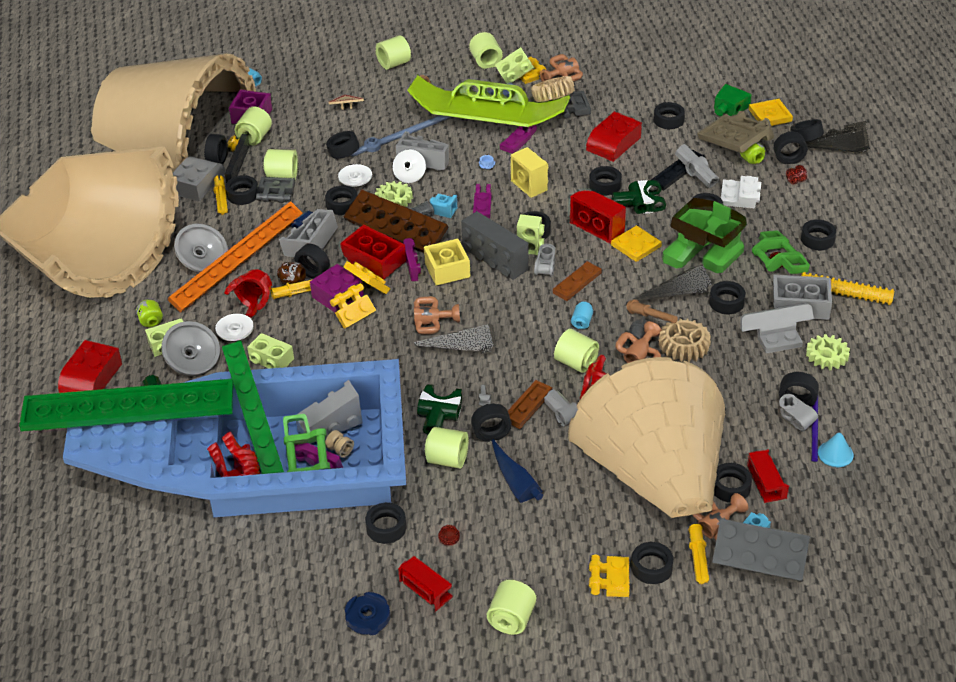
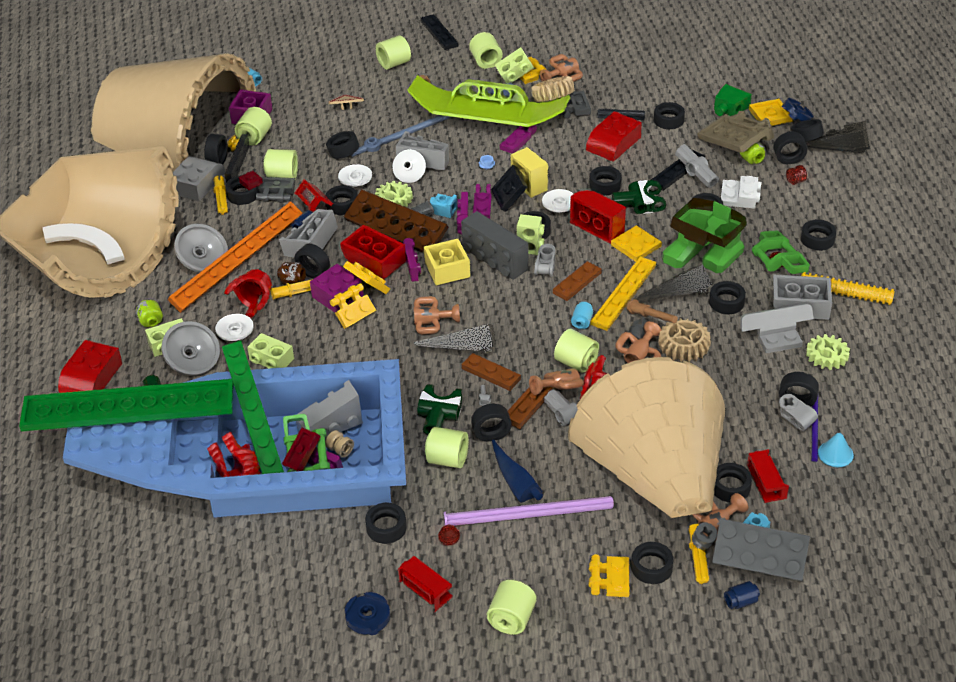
(87, 234): none -> white tile
(250, 180): none -> dark red plate
(301, 450): none -> dark red plate
(311, 195): none -> red window
(439, 32): none -> black tile
(463, 204): none -> magenta hinge
(491, 372): none -> dark orange plate
(509, 188): none -> black plate
(528, 511): none -> lavender axle
(557, 200): none -> white dish
(560, 380): none -> nougat piece
(623, 293): none -> yellow tile
(636, 114): none -> black axle
(702, 541): none -> dark grey wheel
(741, 595): none -> dark blue brick
(797, 111): none -> dark blue plate

